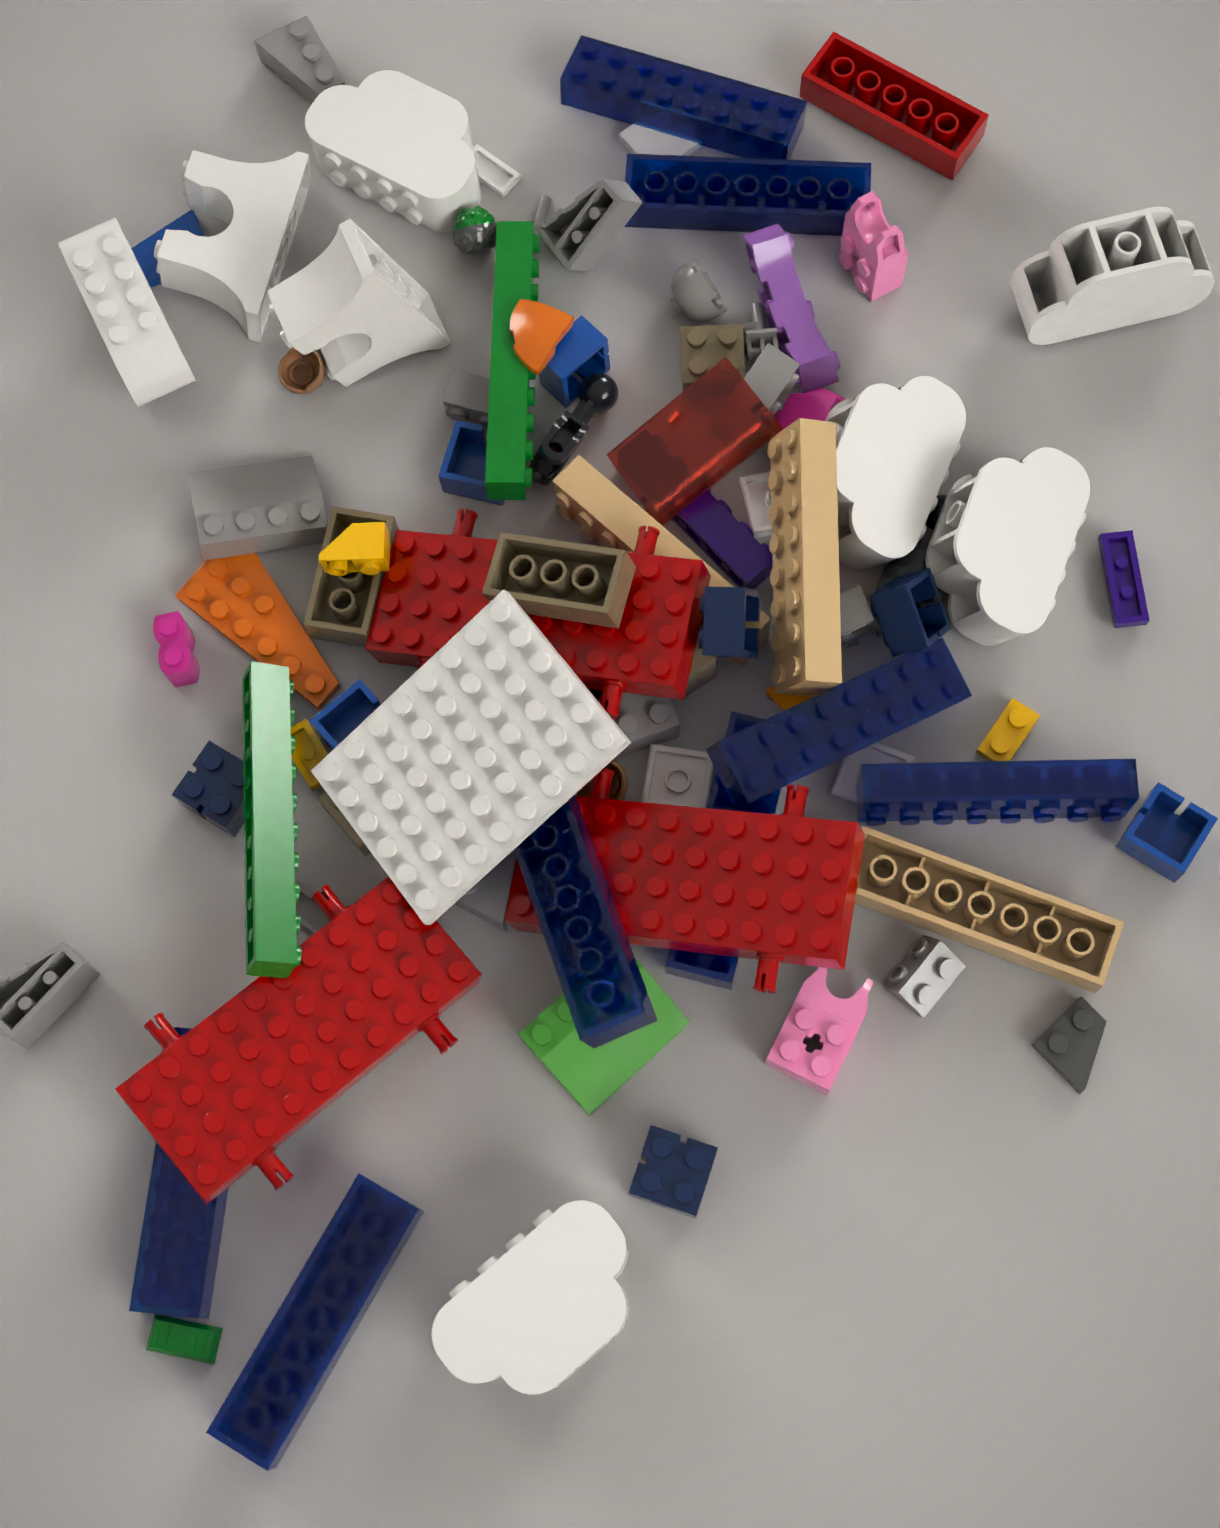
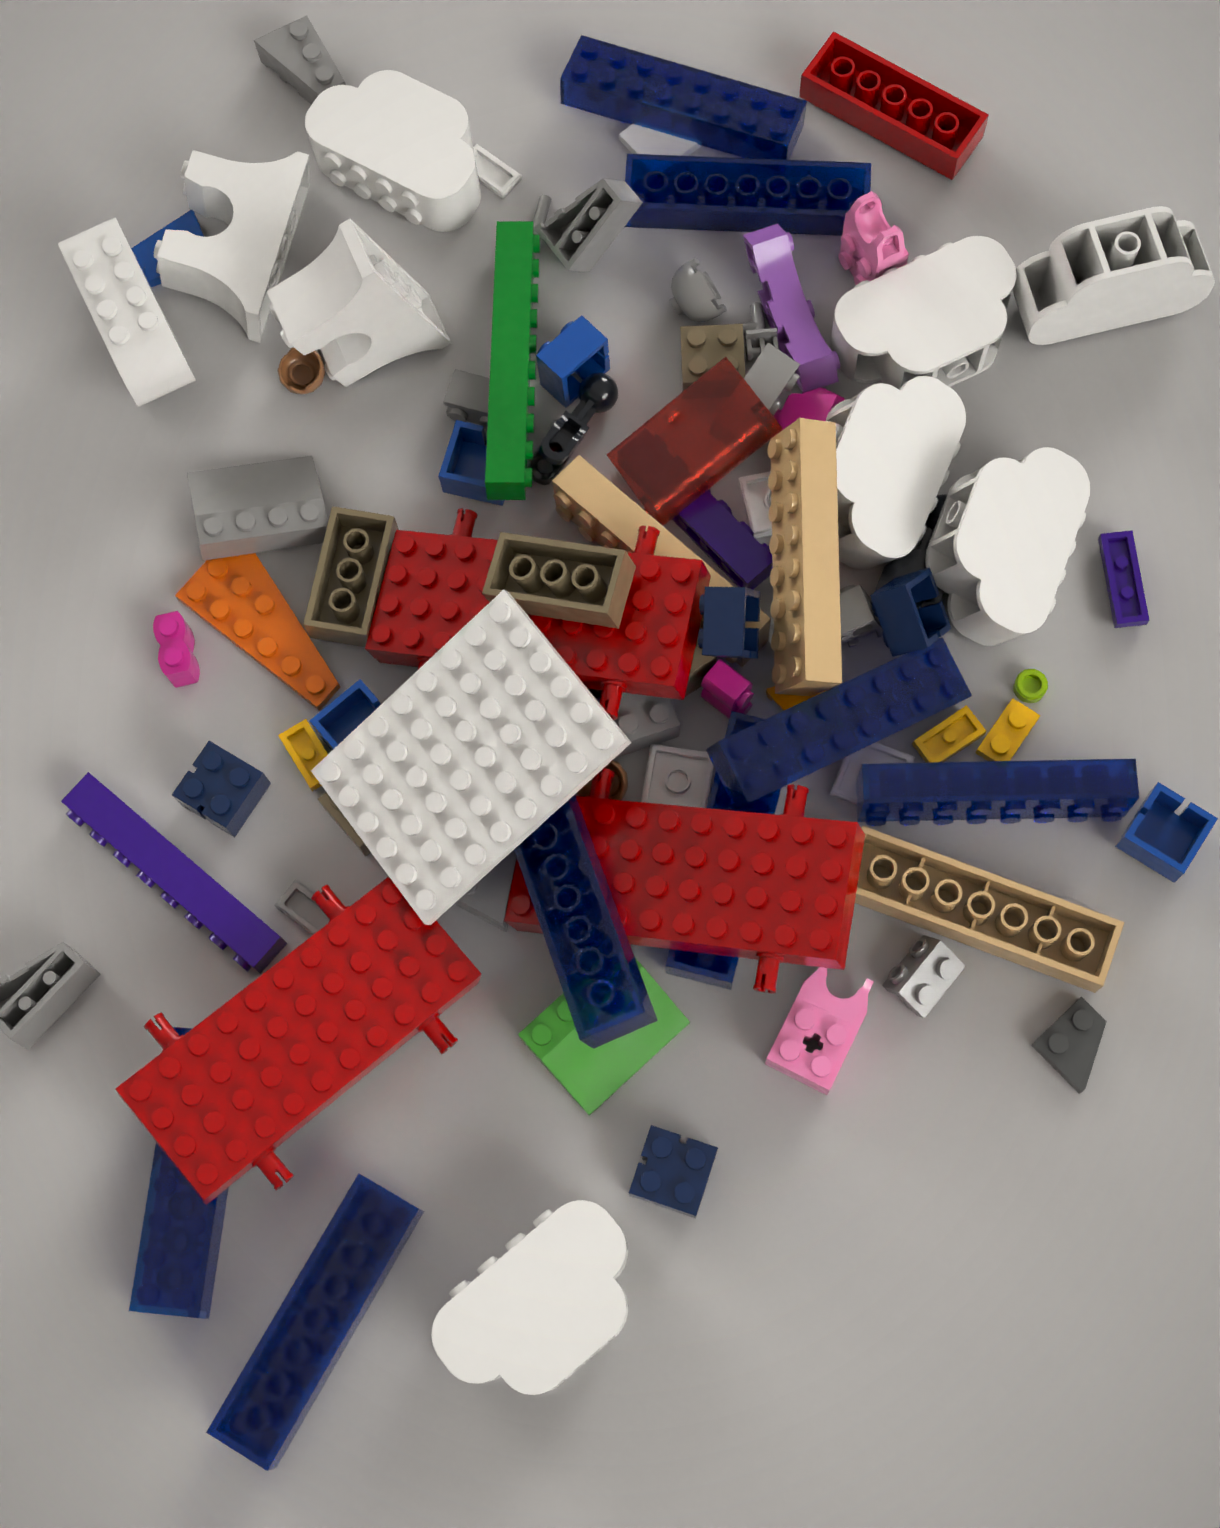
(173, 872): none -> dark purple brick
(184, 1339): green tile -> none
(269, 823): brick -> none
(358, 549): yellow slope -> none
(474, 230): dark grey piece -> none
(537, 332): orange brick -> none
(727, 689): none -> dark pink brick
(927, 317): none -> white brick
(949, 736): none -> yellow plate
(1030, 685): none -> lime tile

